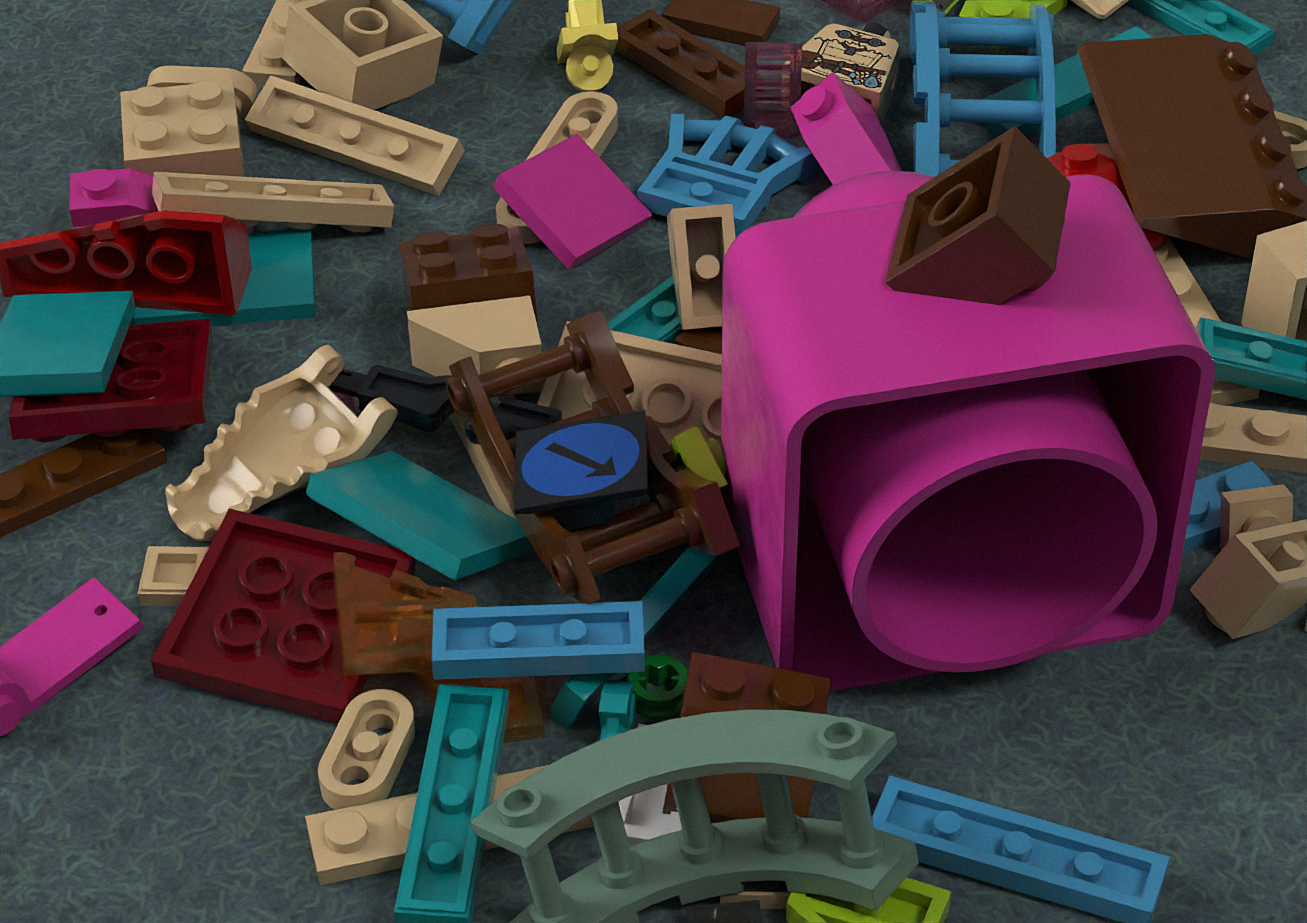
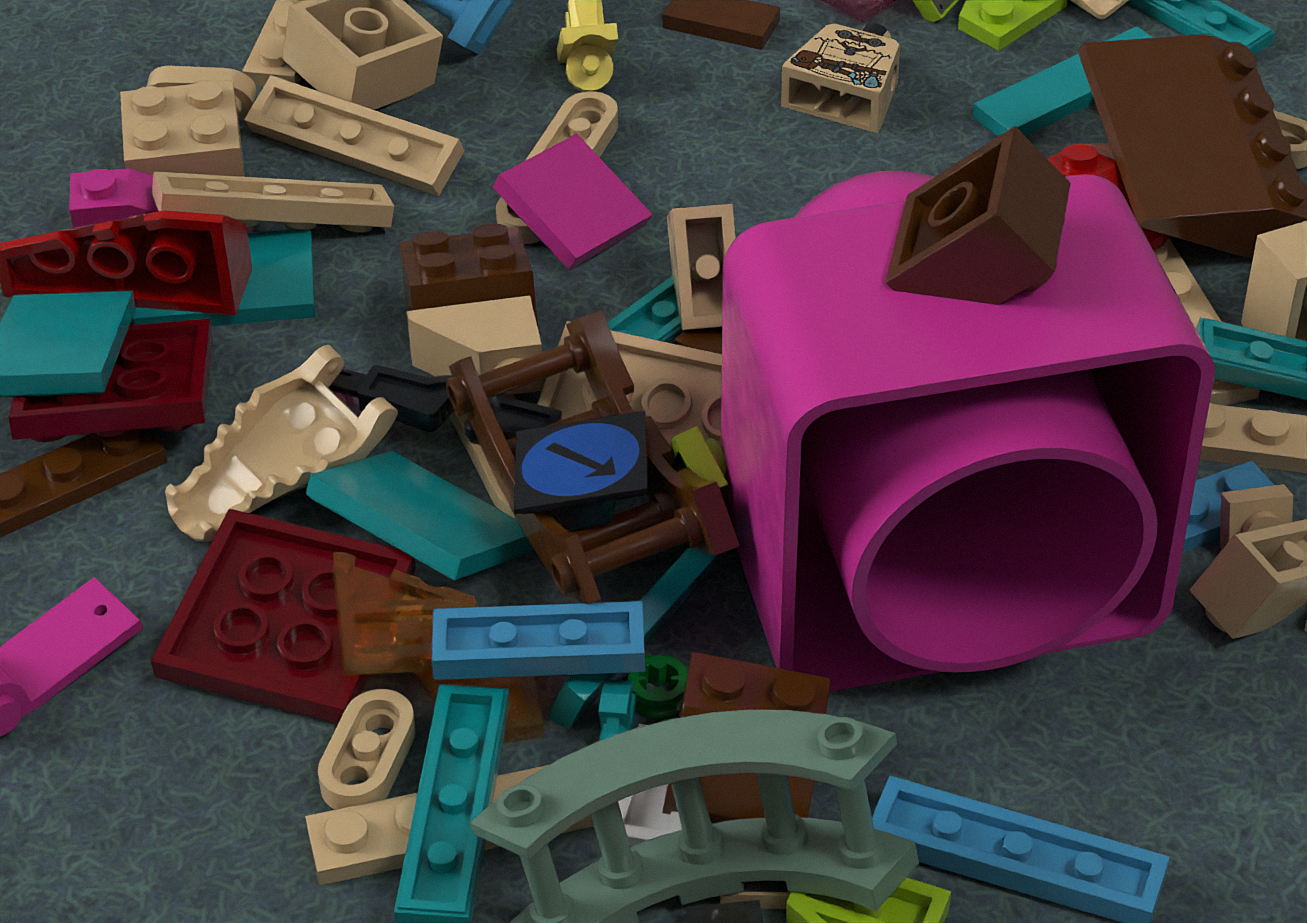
(168, 574): tan tile -> none
(684, 62): reddish brown plate -> none
(700, 180): dark azure plate -> none
(772, 116): clear pink slope -> none
(843, 131): dark pink slope -> none
(934, 64): dark azure fence -> none

